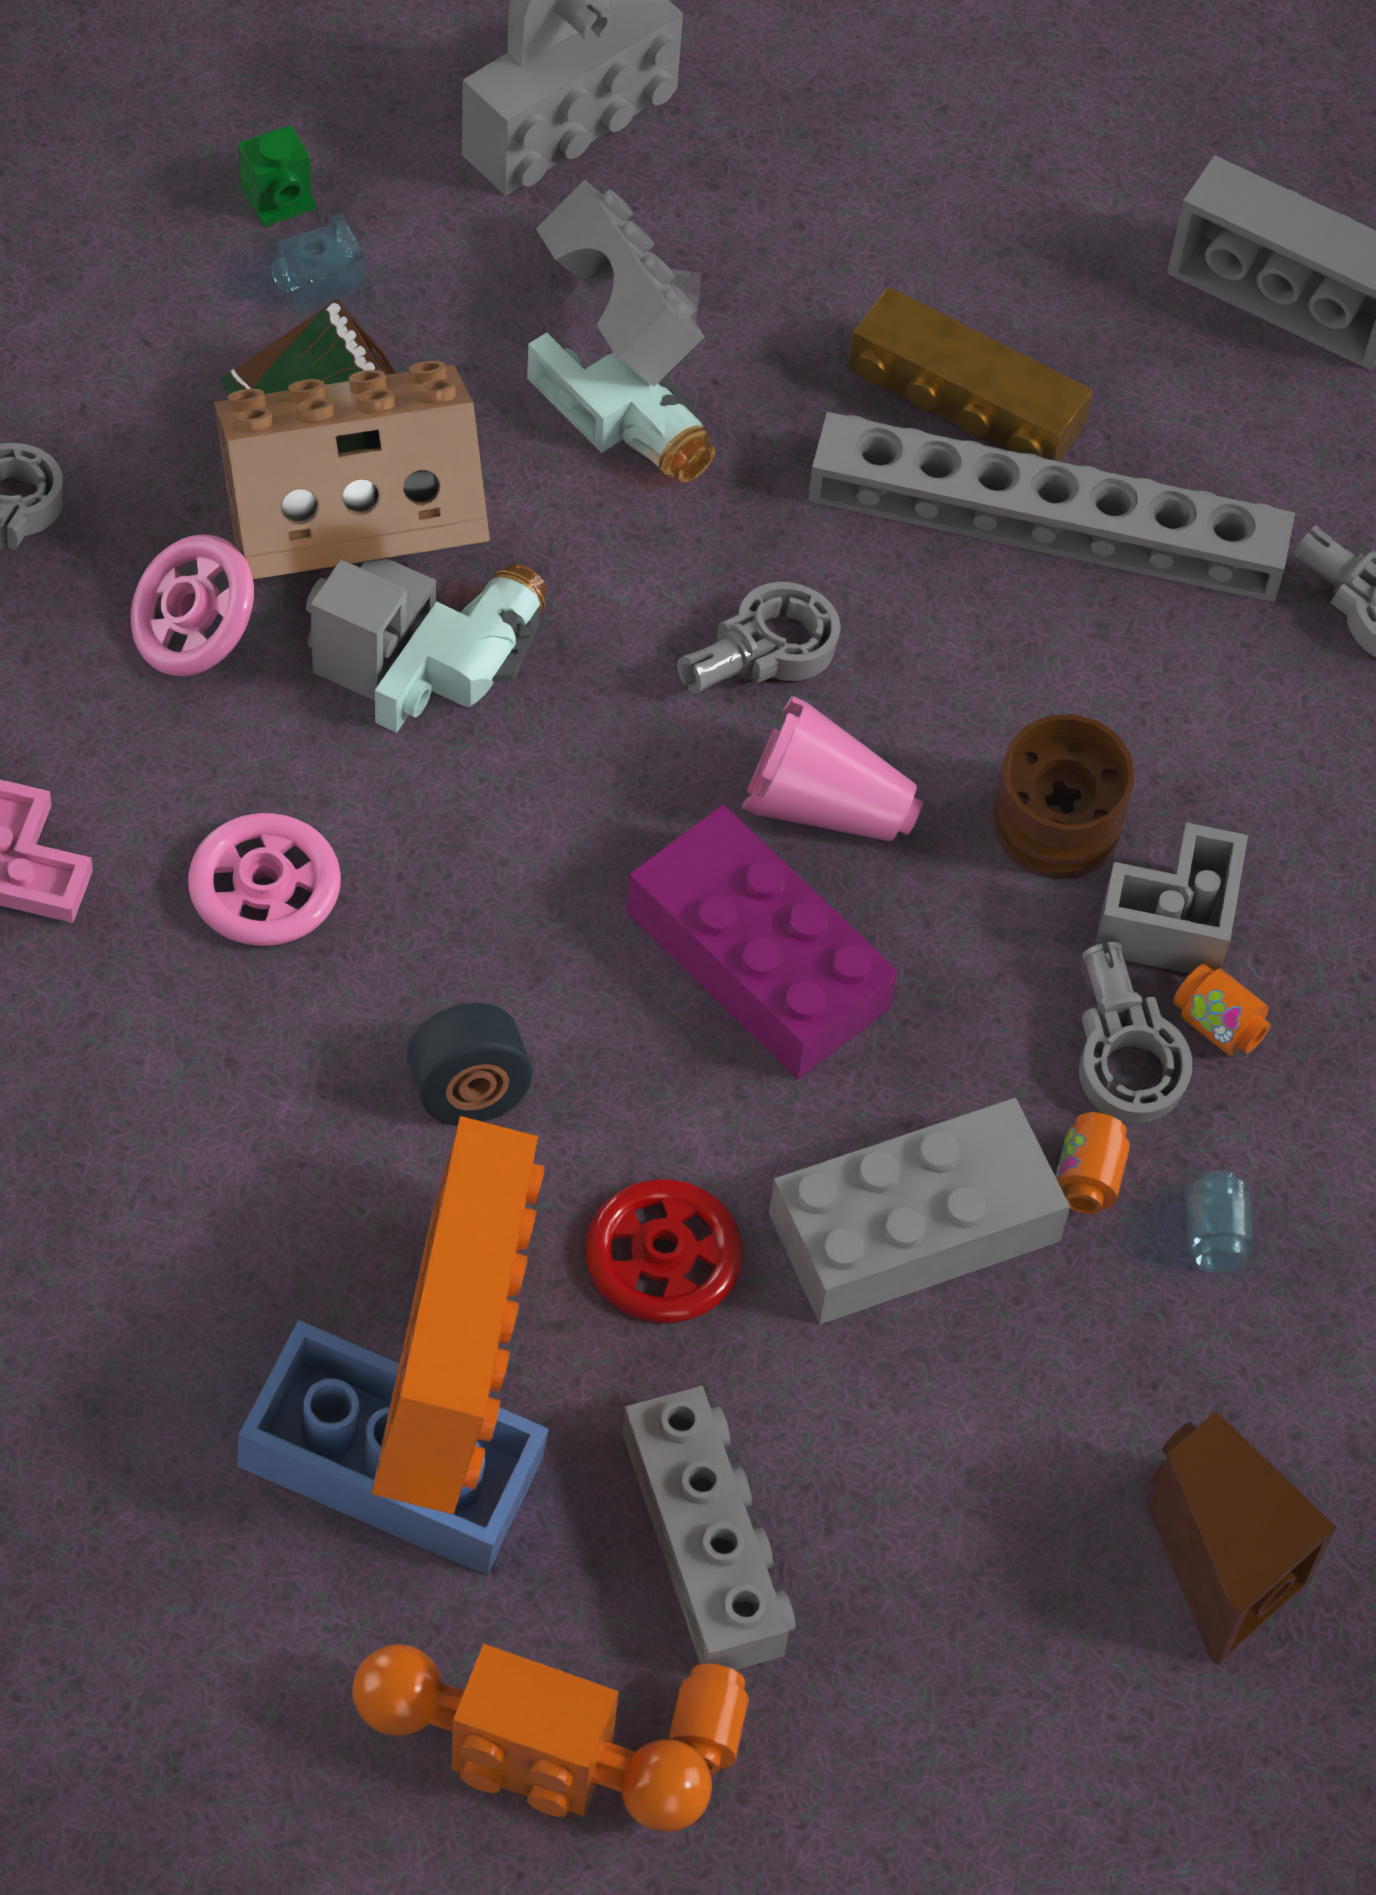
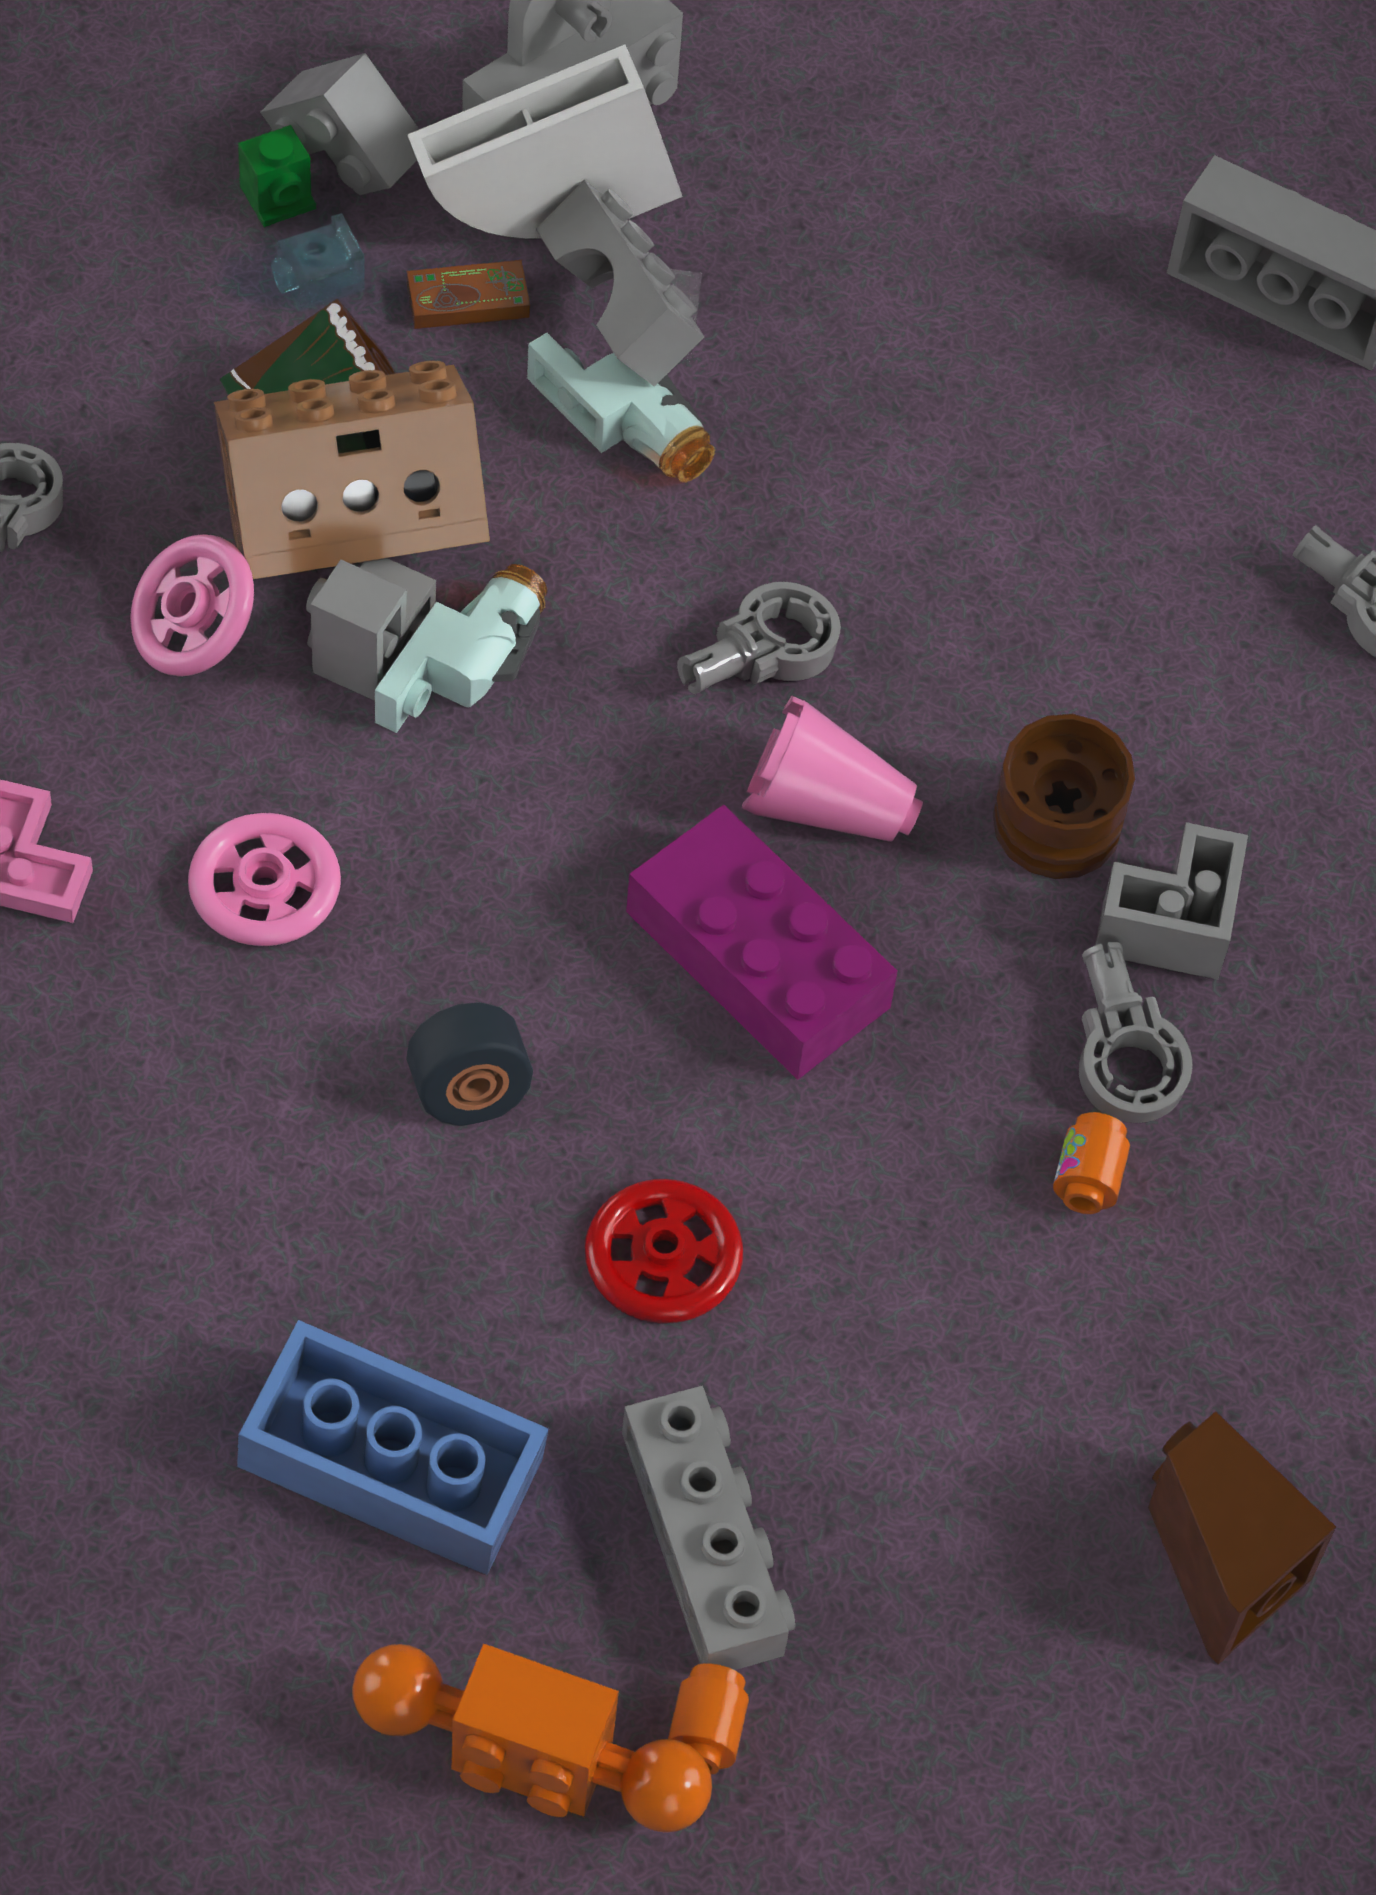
(351, 117): none -> light grey brick
(460, 1318): orange brick -> none
(468, 294): none -> dark orange tile
(532, 147): none -> white brick
(918, 1210): light grey brick -> none
(968, 378): pearl gold brick -> none
(1051, 506): light grey brick -> none
(1219, 1222): clear light blue brick -> none
(1222, 1010): orange brick -> none

